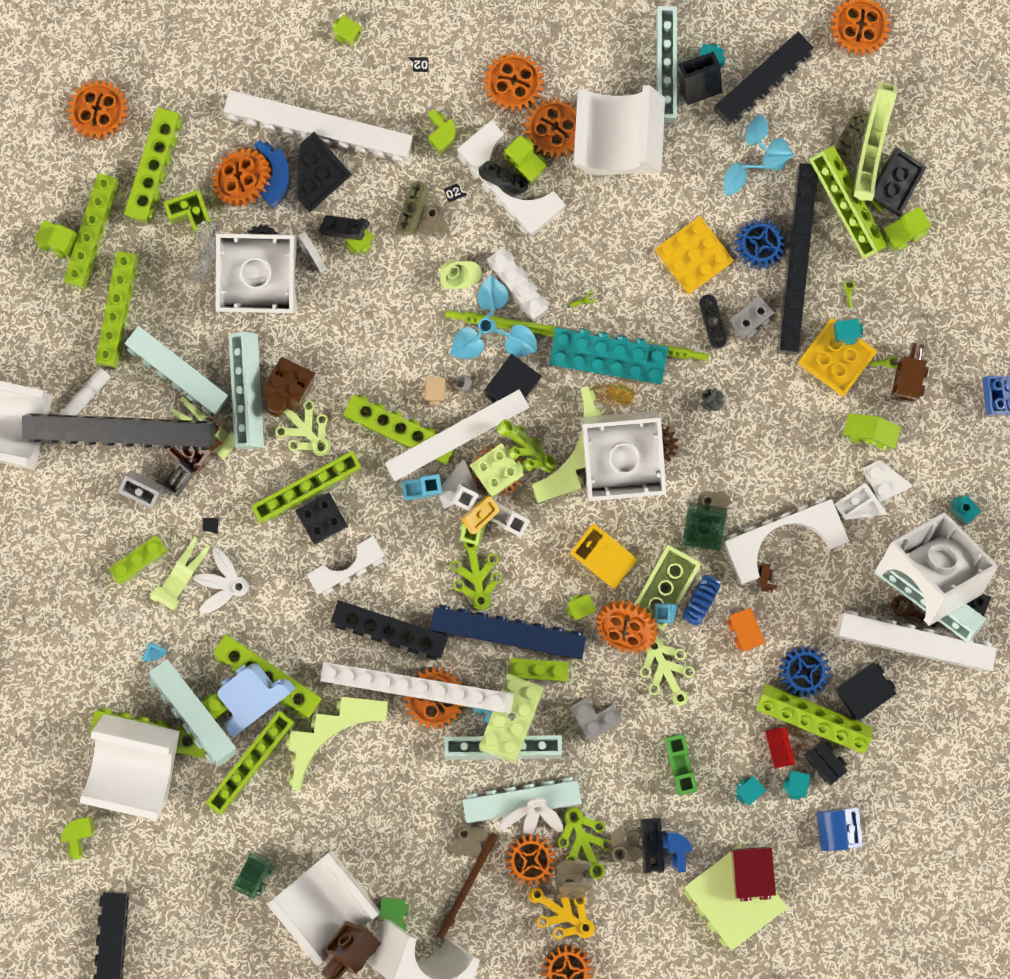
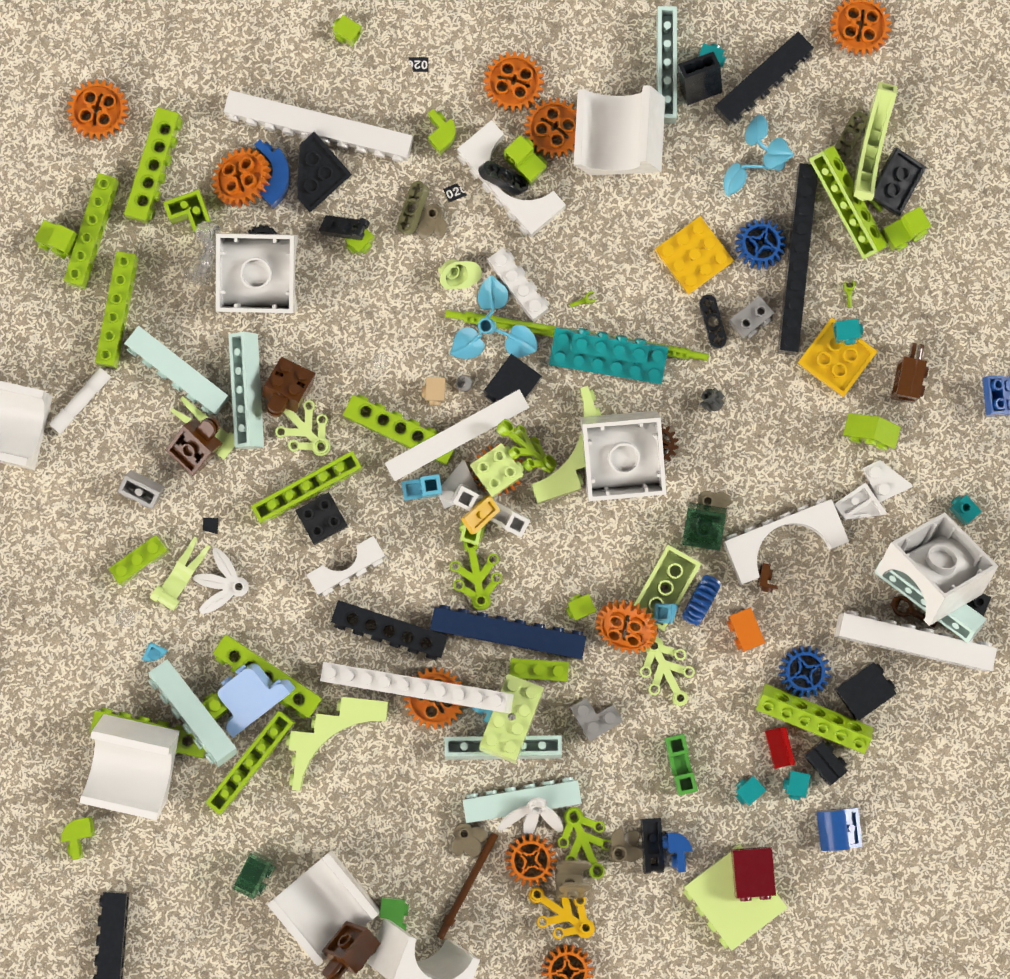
(118, 430): brick -> none
(186, 468): black tile -> none
(308, 248): white wing -> none
(603, 556): yellow slope -> none
(620, 393): clear yellow brick -> none
(884, 363): lime hand -> none

